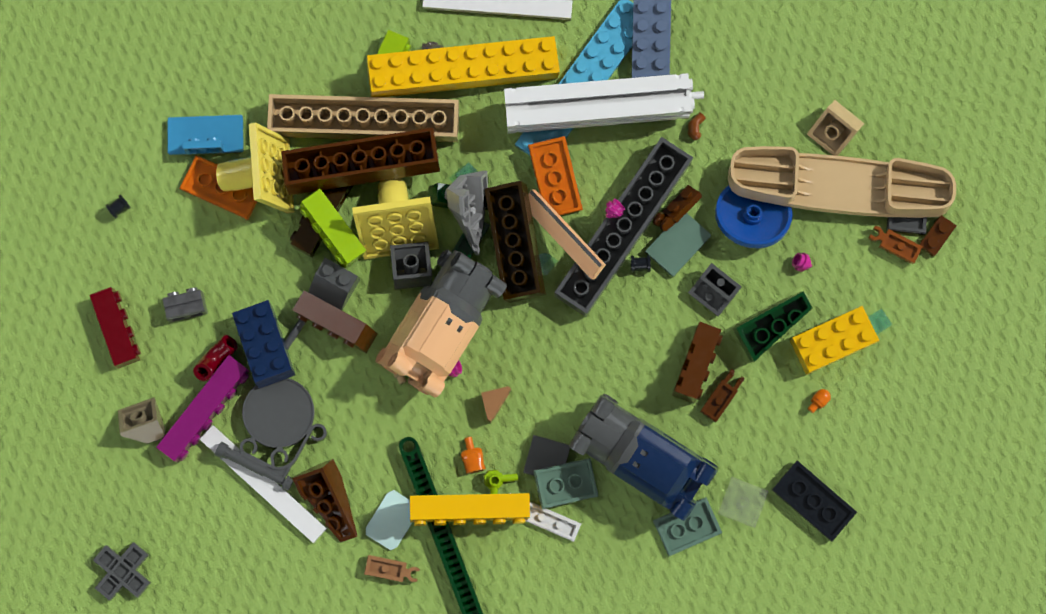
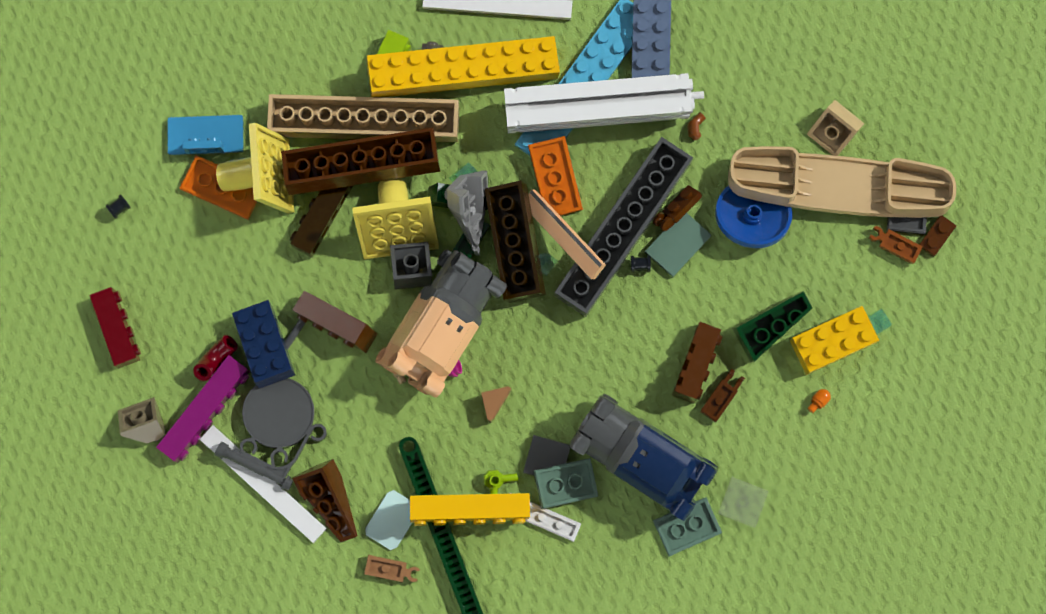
(122, 571): dark grey plate -> none
(184, 305): flat silver brick -> none
(332, 229): lime wedge -> none
(333, 284): dark grey slope -> none
(472, 457): orange piece -> none
(614, 209): dark pink plate -> none
(715, 289): dark grey brick -> none
(801, 262): dark pink plate -> none
(814, 501): black plate -> none

